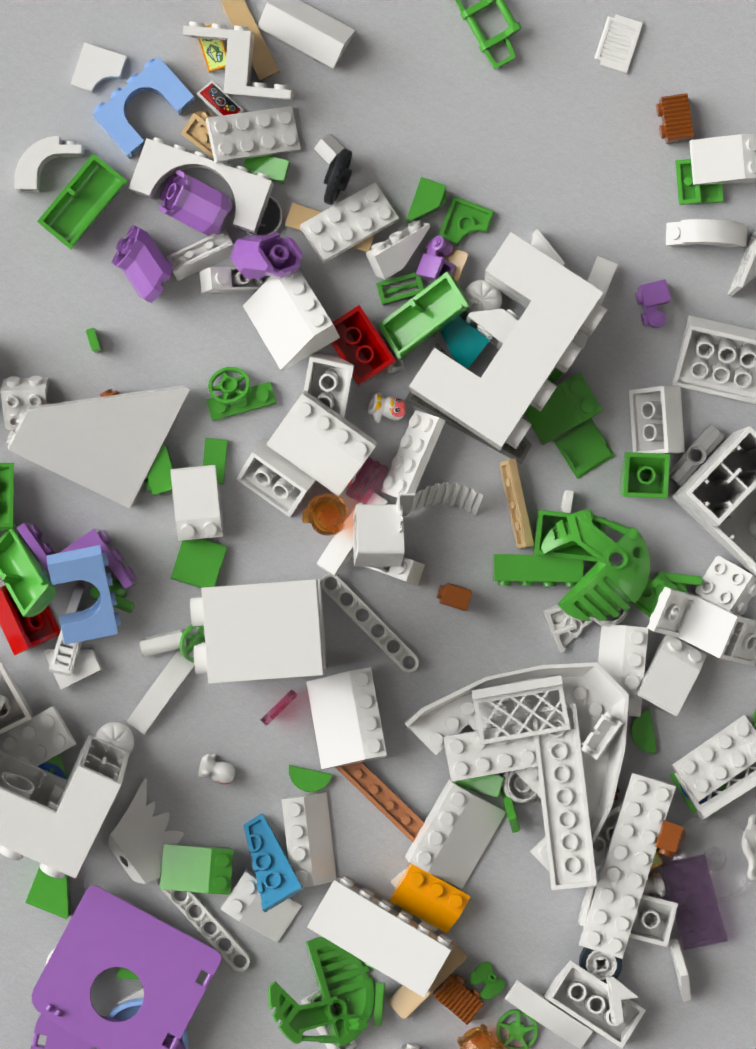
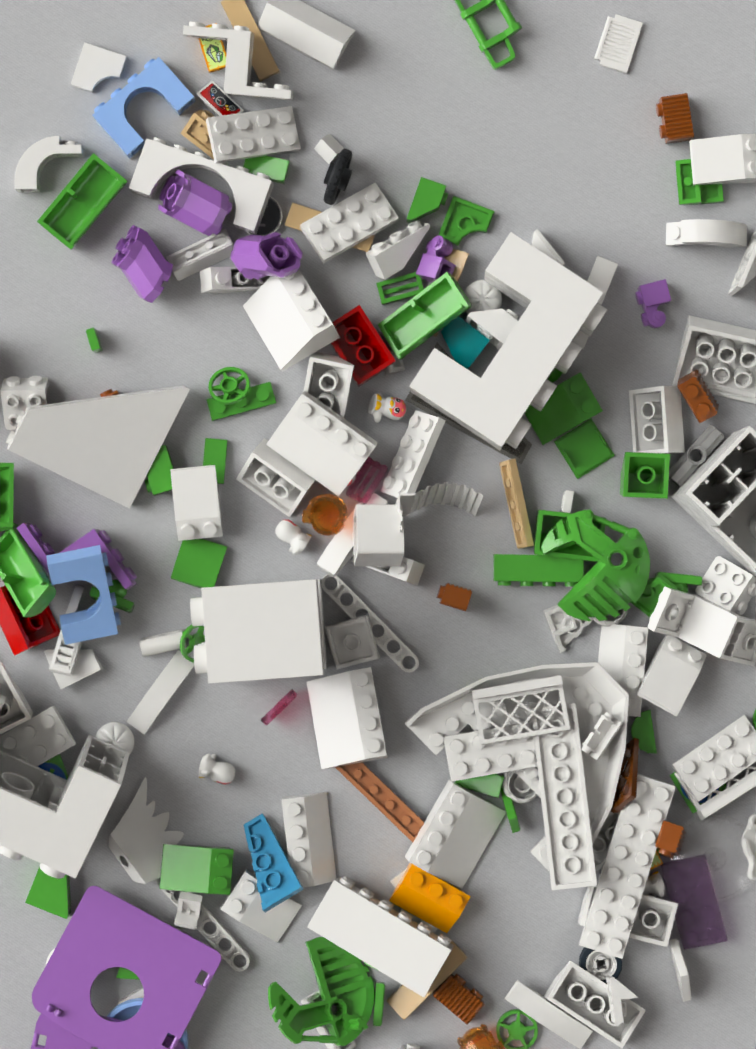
(188, 910): none -> white bracket
(291, 533): none -> white animal
(308, 779): bright green tile -> none
(352, 642): none -> white tile
(484, 973): bright green piece -> none
(630, 789): none -> reddish brown window
(698, 396): none -> dark orange brick

